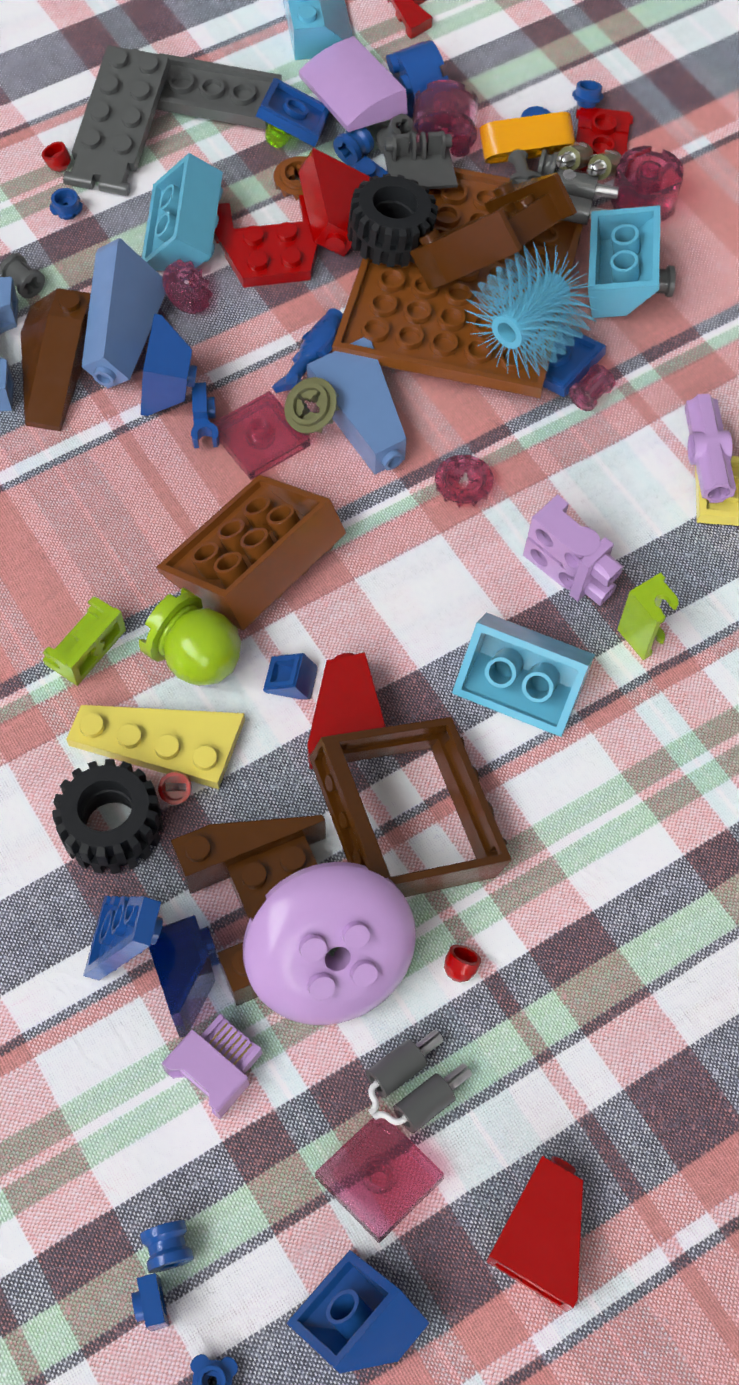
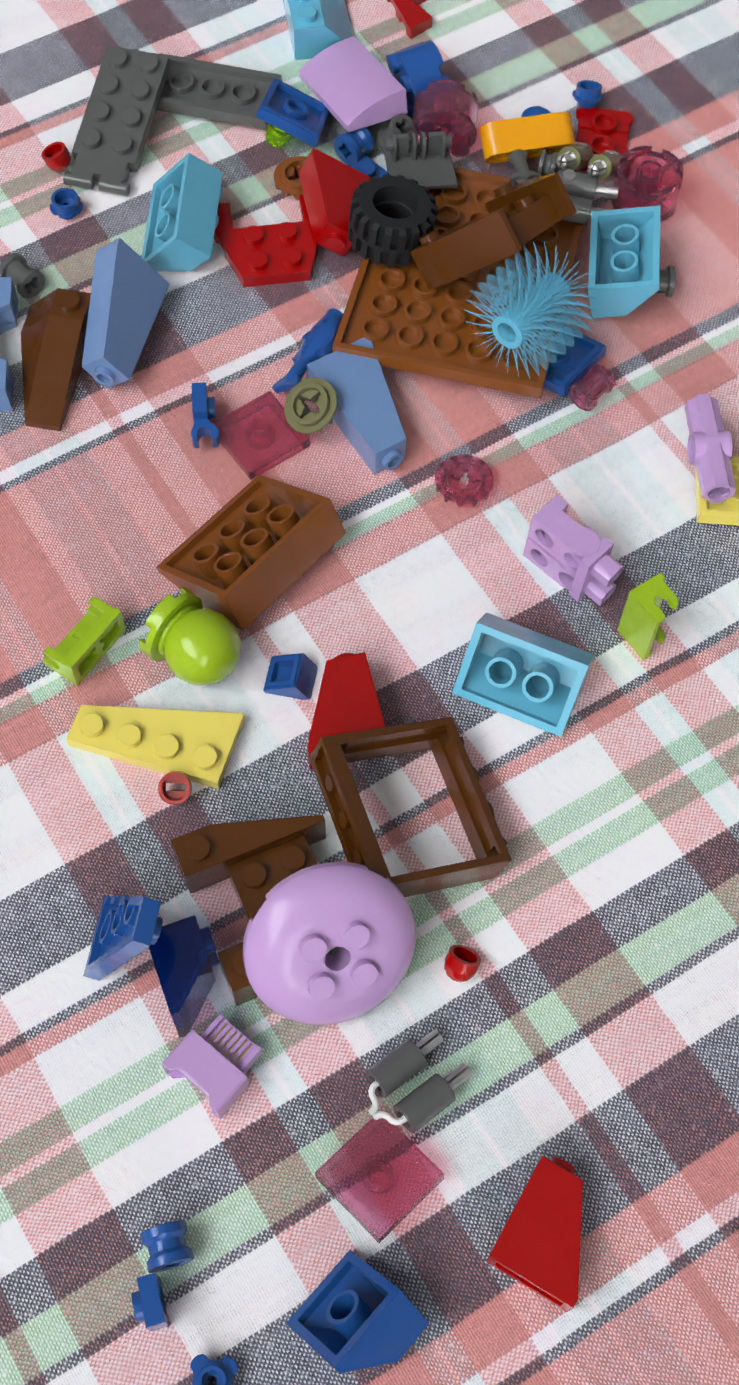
(99, 787): black tyre -> none
(166, 368): blue slope -> none
(178, 291): clear pink gear -> none

